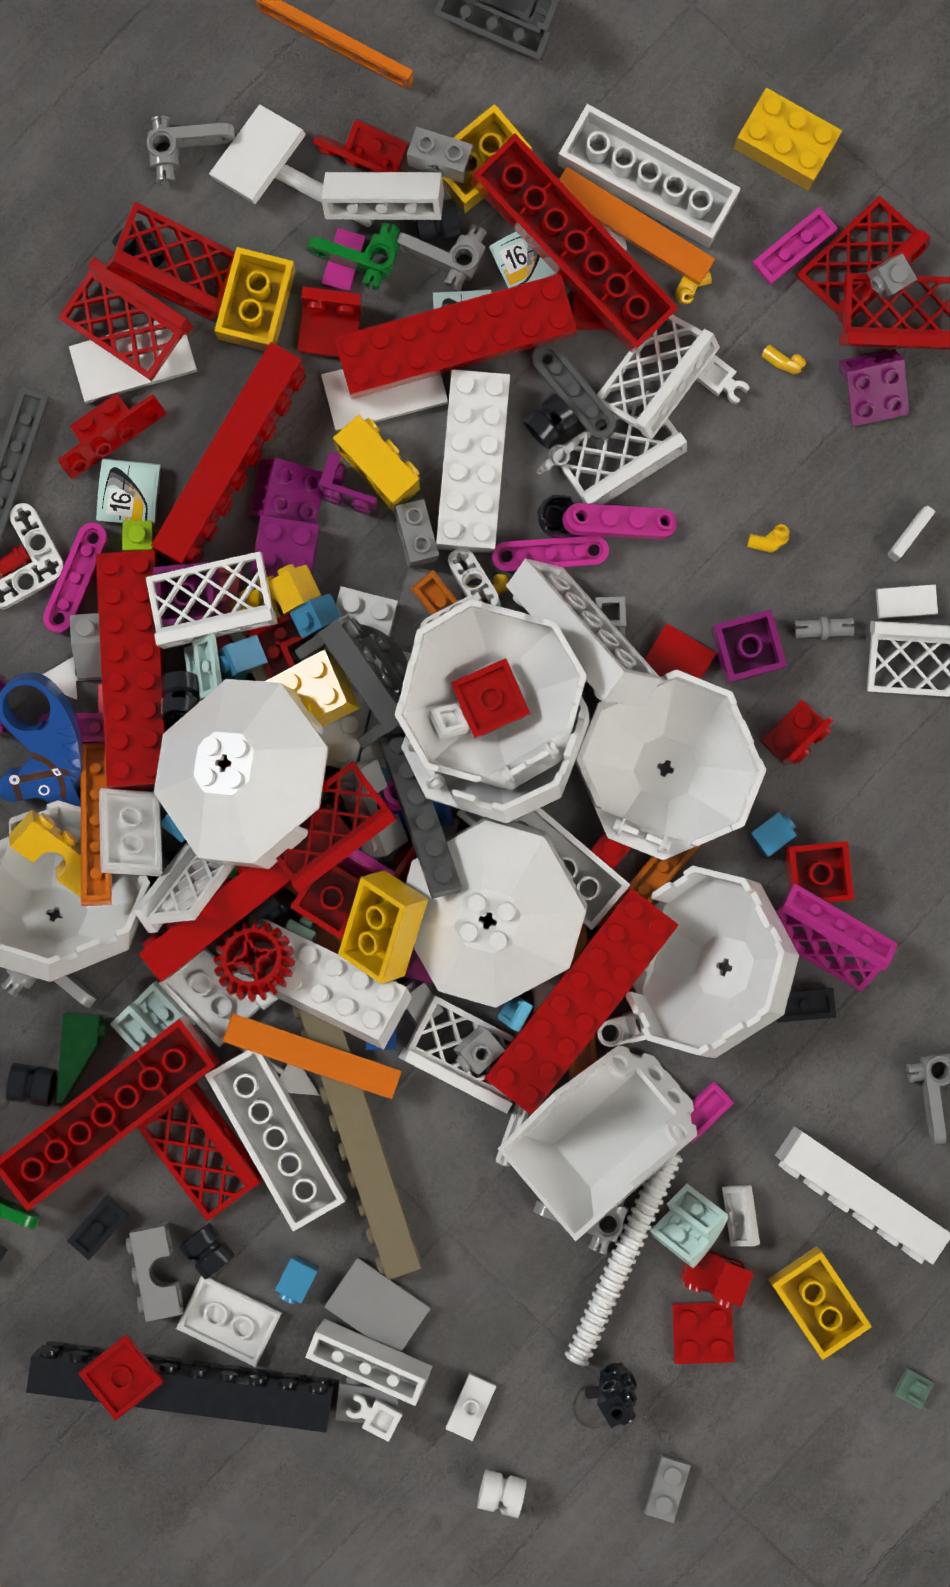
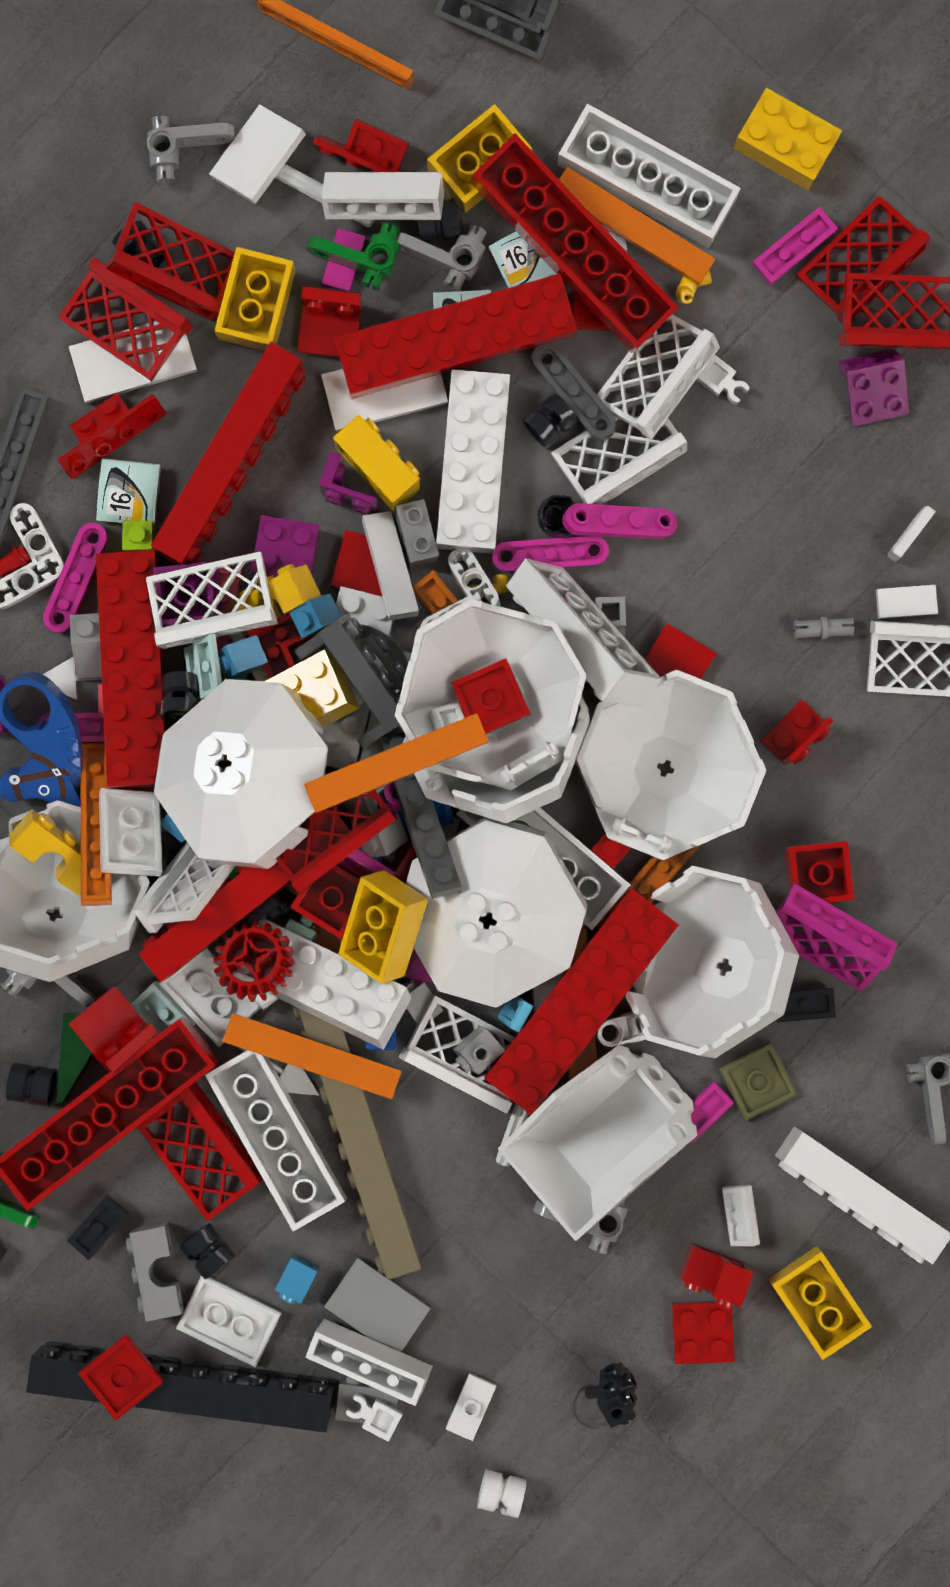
(112, 1029): none -> red bracket
(286, 491): magenta bracket -> none
(355, 565): none -> red tile
(390, 566): none -> white tile
(396, 763): none -> orange tile
(439, 154): light grey brick -> none
(558, 455): light grey piece -> none
(620, 1263): white piece -> none
(667, 1488): light grey plate -> none
(690, 1225): light aqua slope -> none
(748, 647): magenta brick -> none
(757, 1081): none -> olive tile
(770, 542): yellow arm -> none
(773, 833): dark azure brick -> none
(782, 362): yellow arm -> none
(891, 276): light grey brick -> none
(913, 1388): sand green tile -> none

